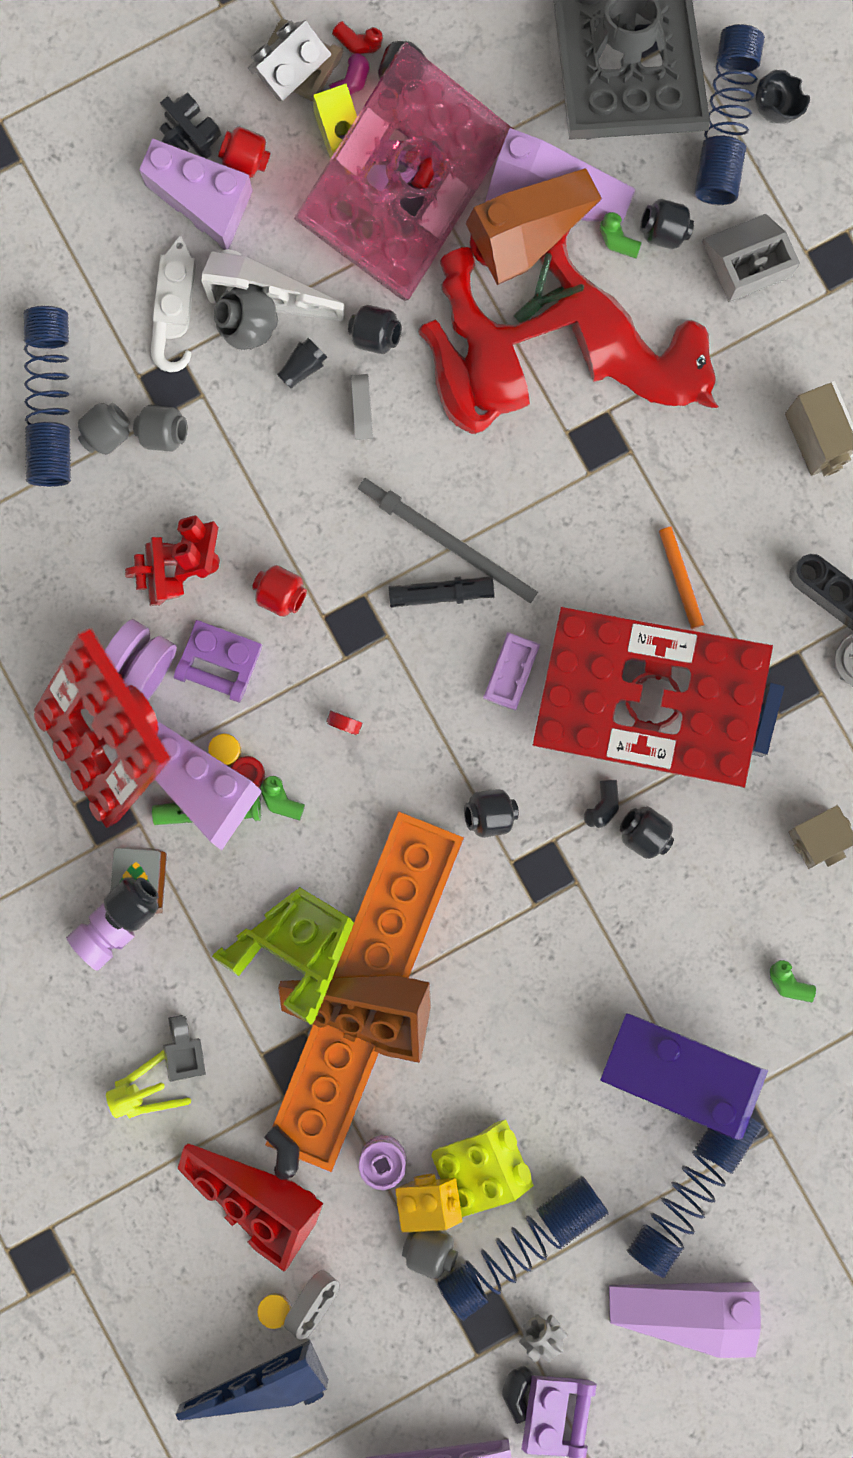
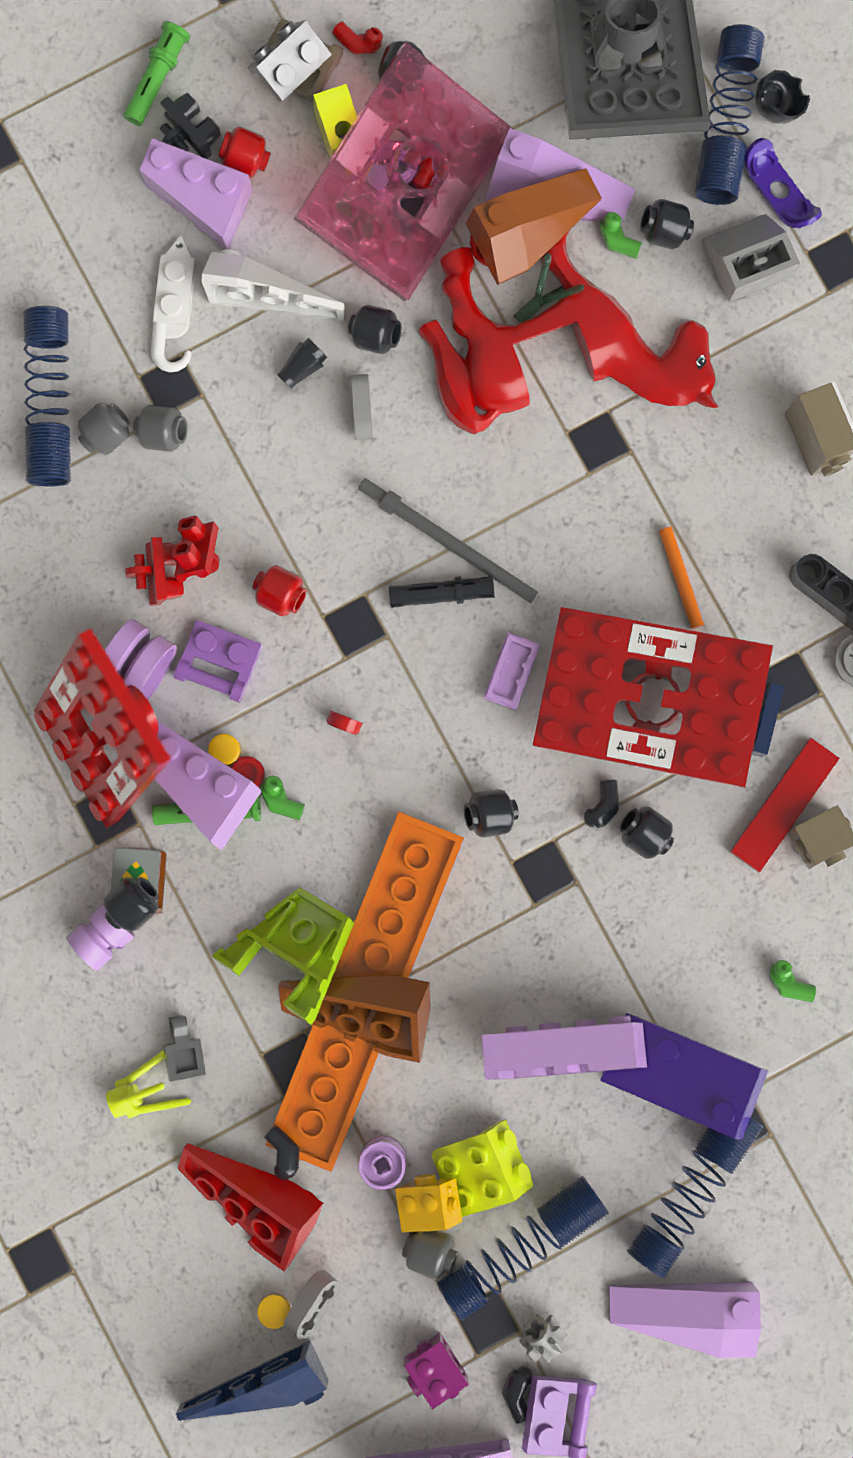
(162, 61): none -> bright green pin
(245, 317): dark grey plant -> none
(356, 74): magenta arm -> none
(435, 1371): none -> magenta head
(564, 1050): none -> lavender wedge
(765, 169): none -> dark purple piece
(784, 805): none -> red tile

